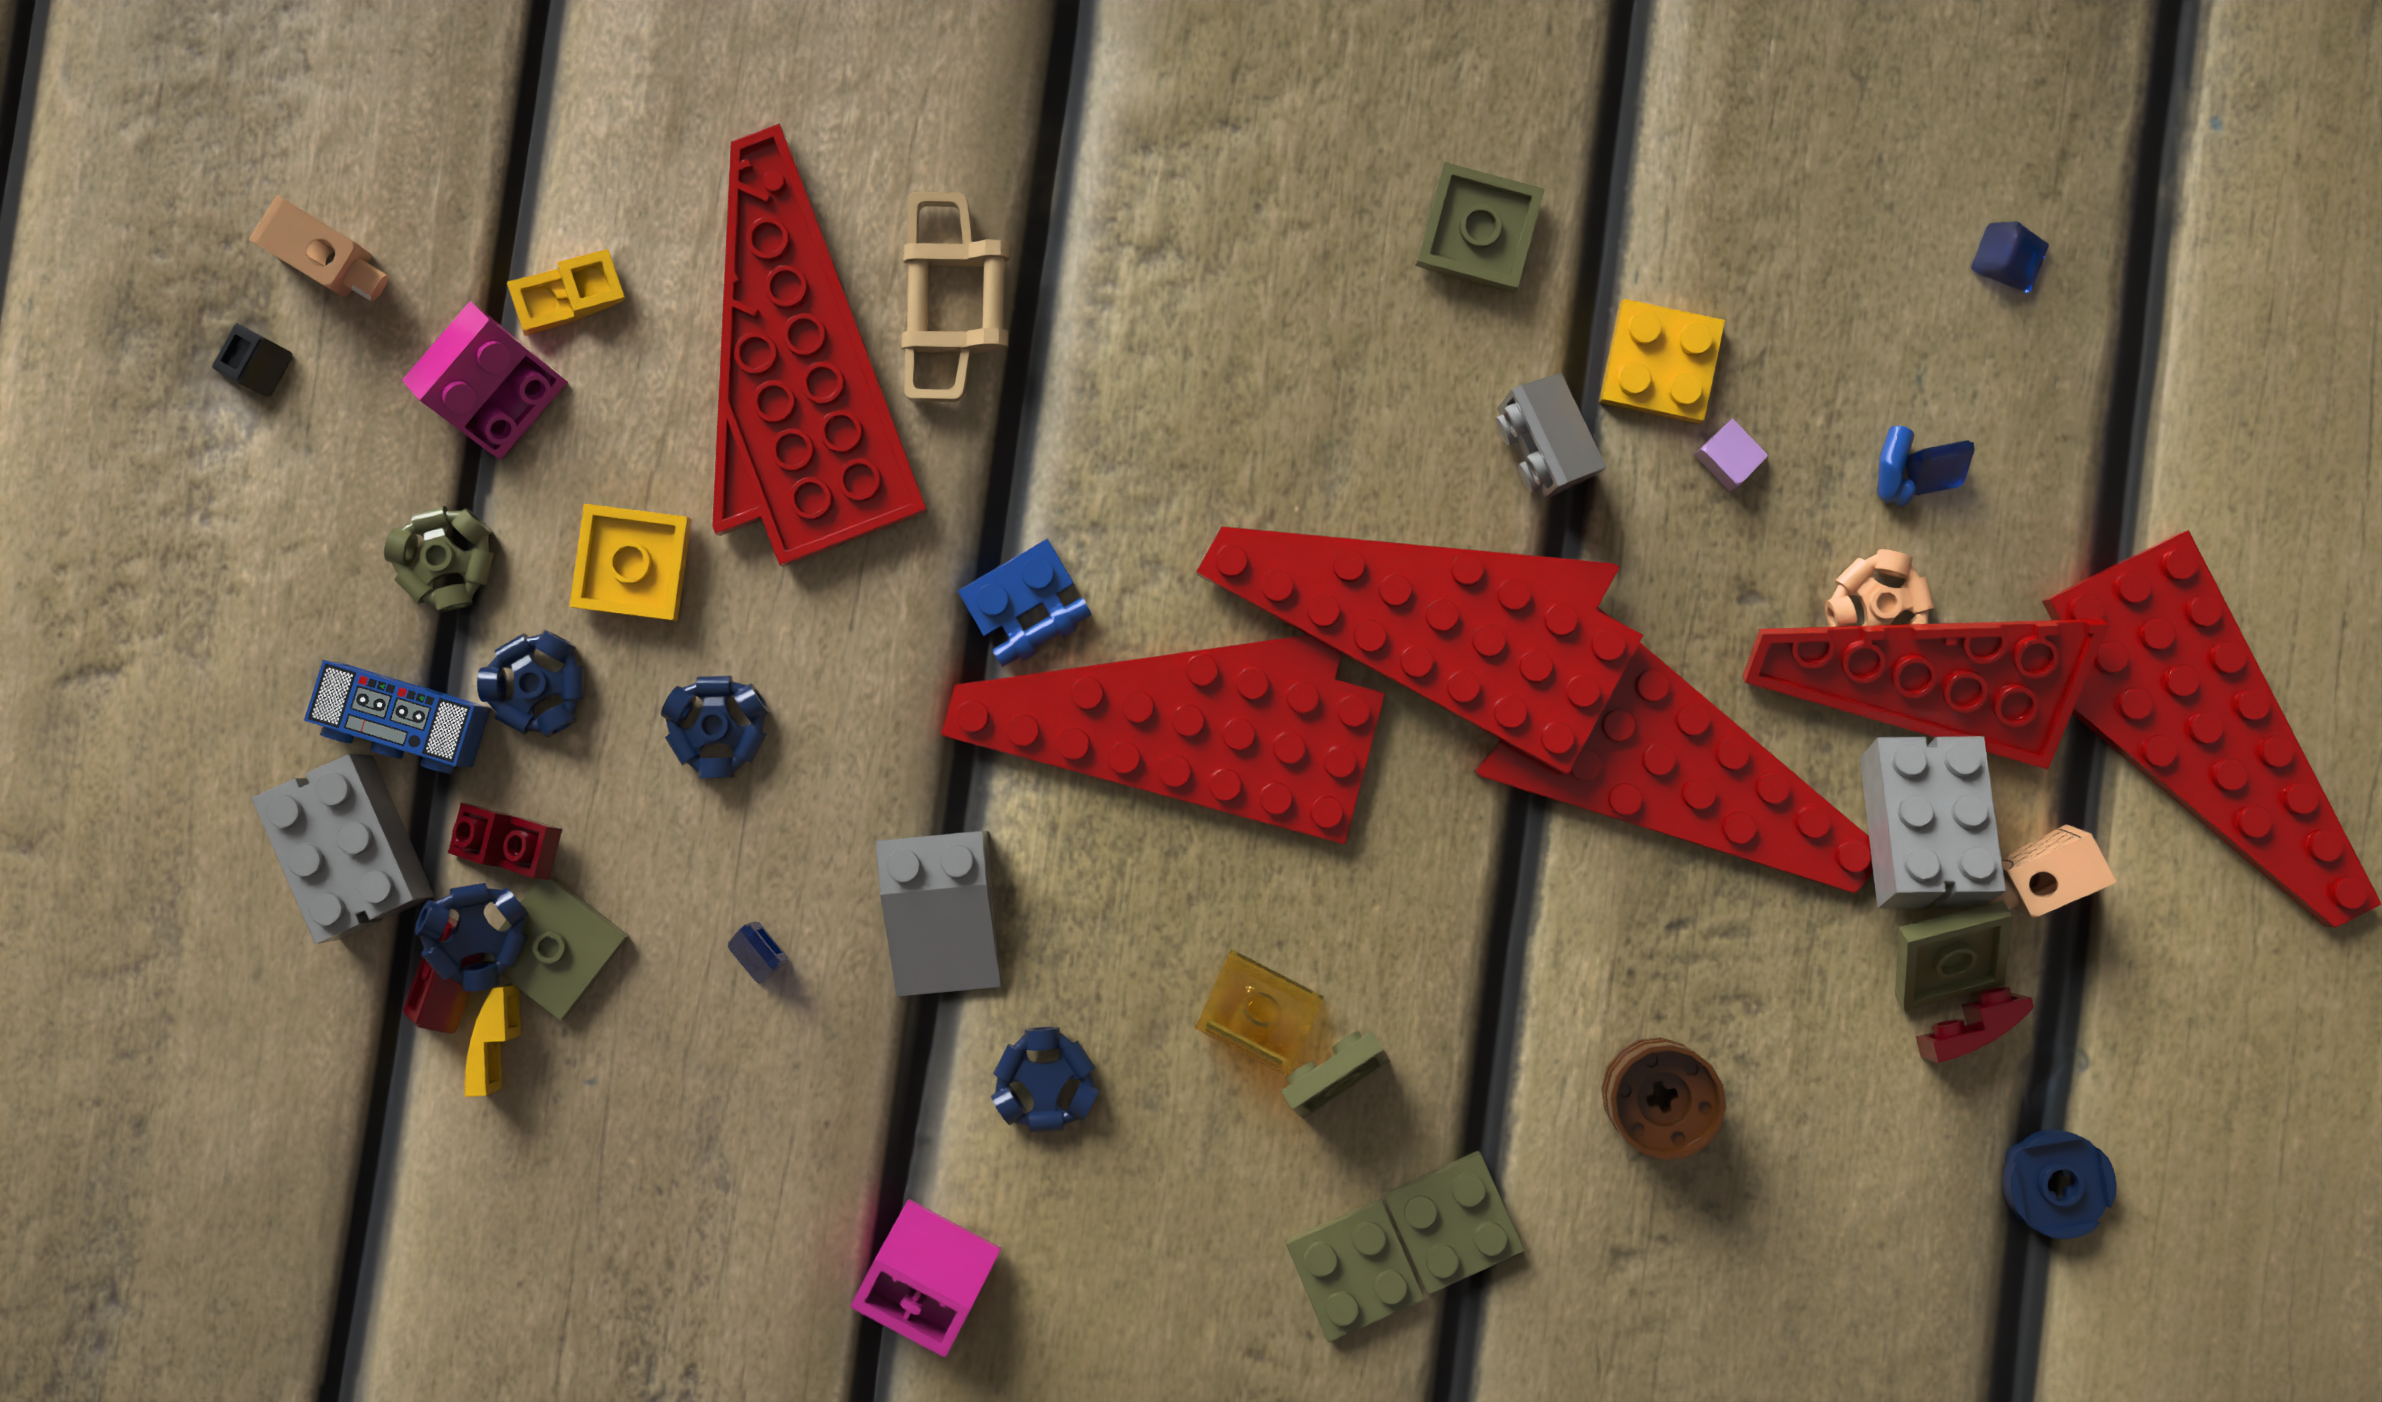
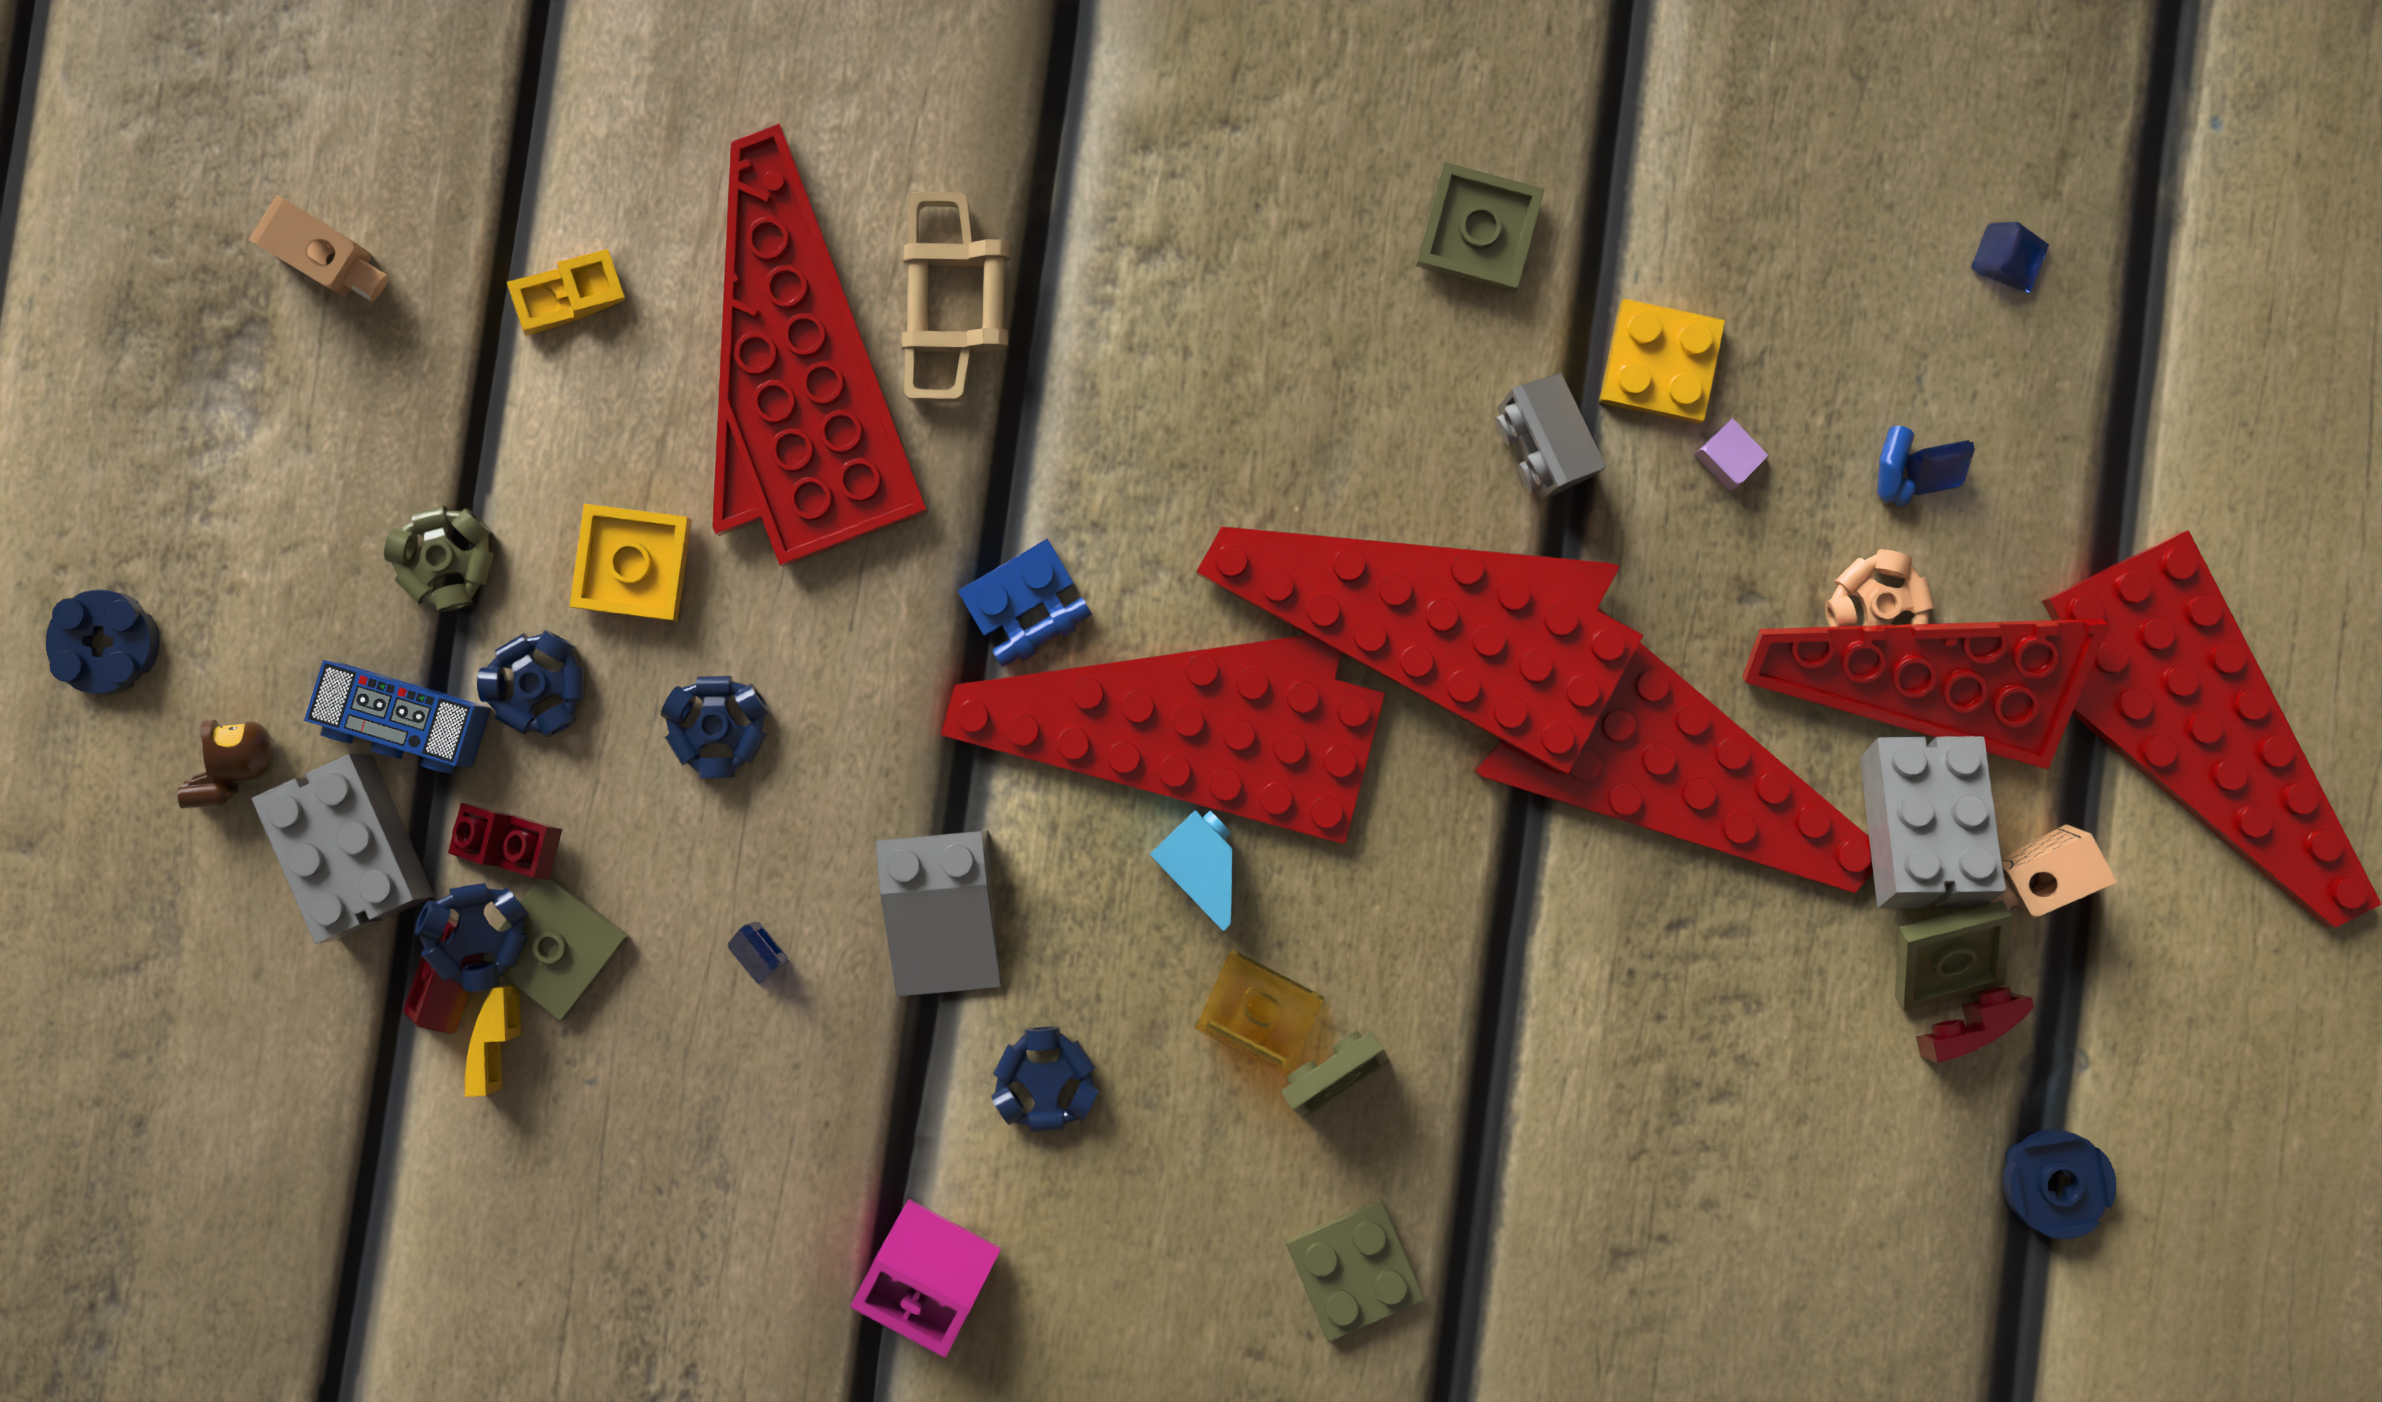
(72, 634): none -> dark blue plate
(229, 756): none -> reddish brown piece
(252, 360): black slope -> none
(484, 381): dark pink slope -> none
(1201, 863): none -> medium azure slope
(1453, 1222): olive plate -> none
(1690, 1111): reddish brown wheel -> none

